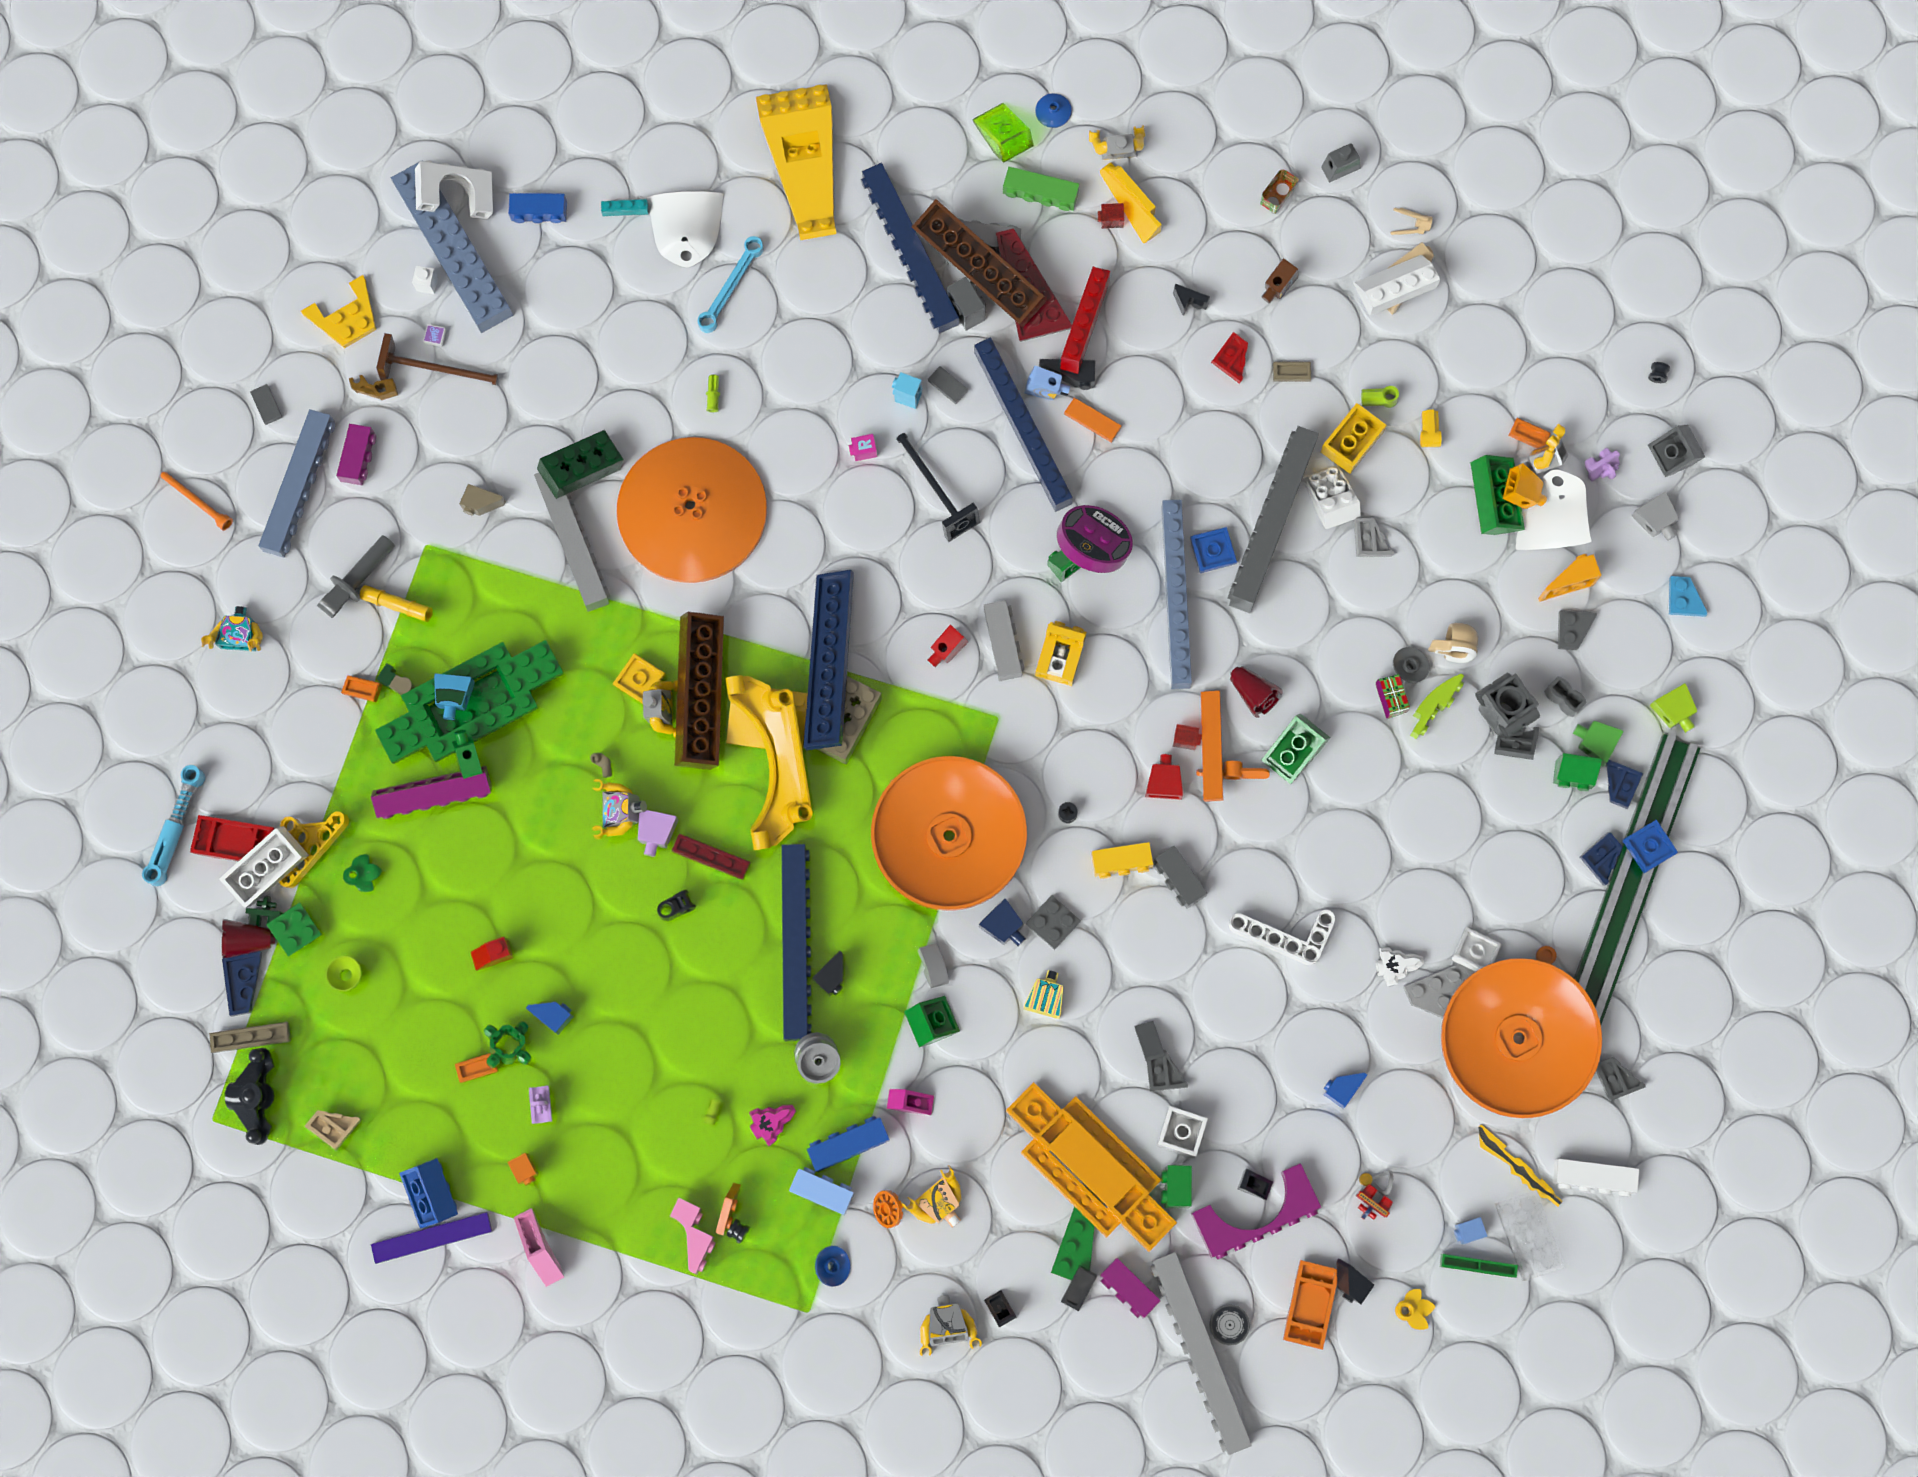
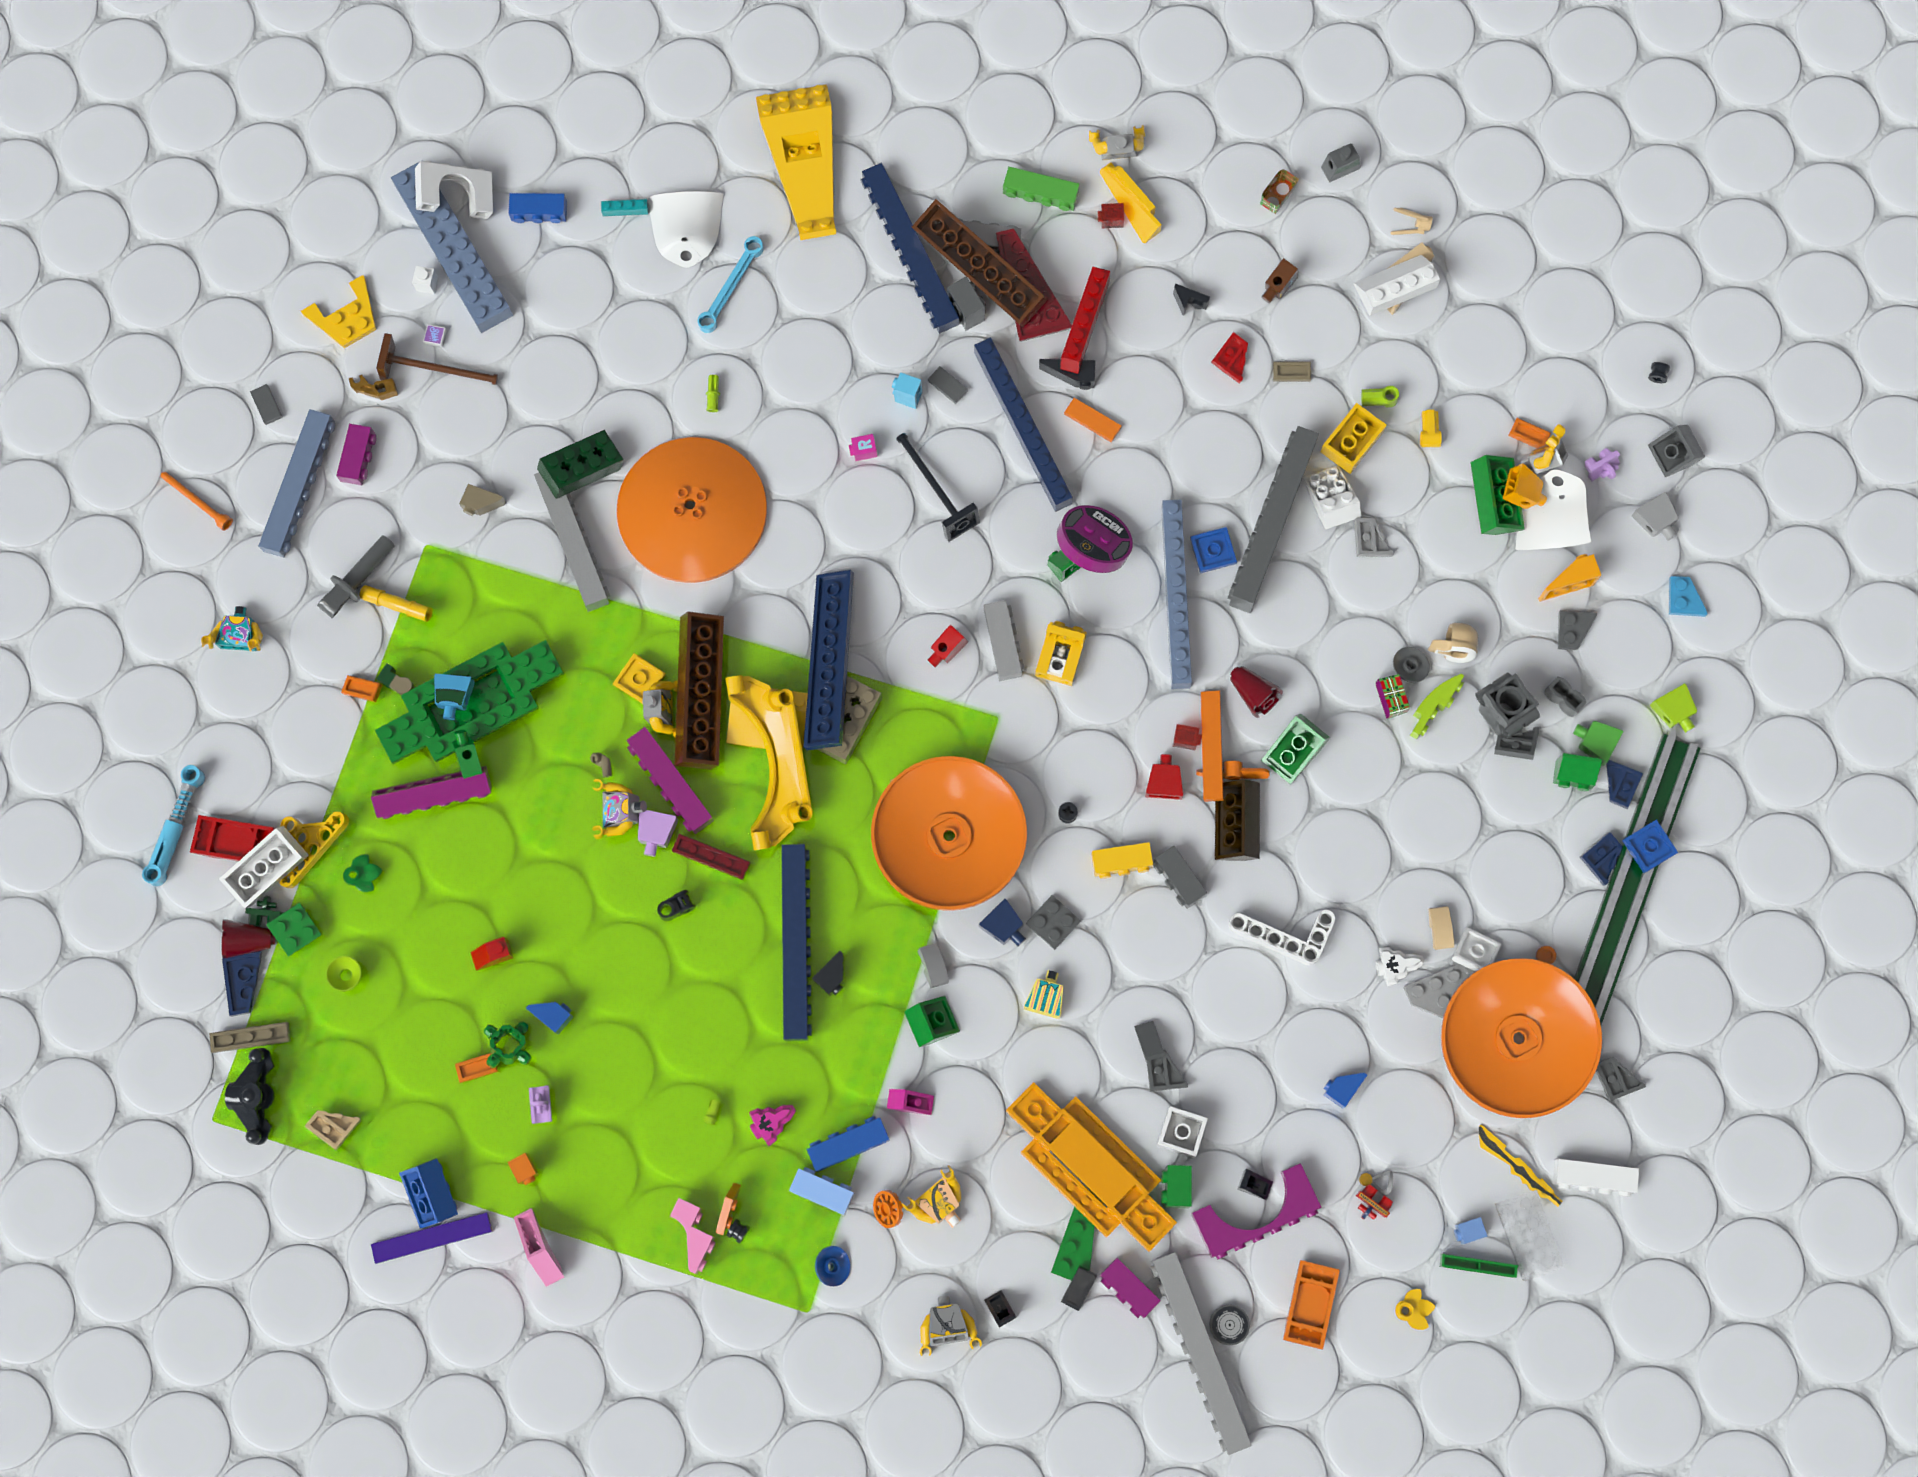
(670, 780): none -> magenta brick
(817, 1058): light grey wheel -> none
(1004, 132): clear neon green slope -> none
(1045, 384): light blue torso -> none
(1050, 117): blue dish -> none
(1238, 822): none -> dark brown slope
(1352, 1283): black slope -> none
(1441, 927): none -> tan slope

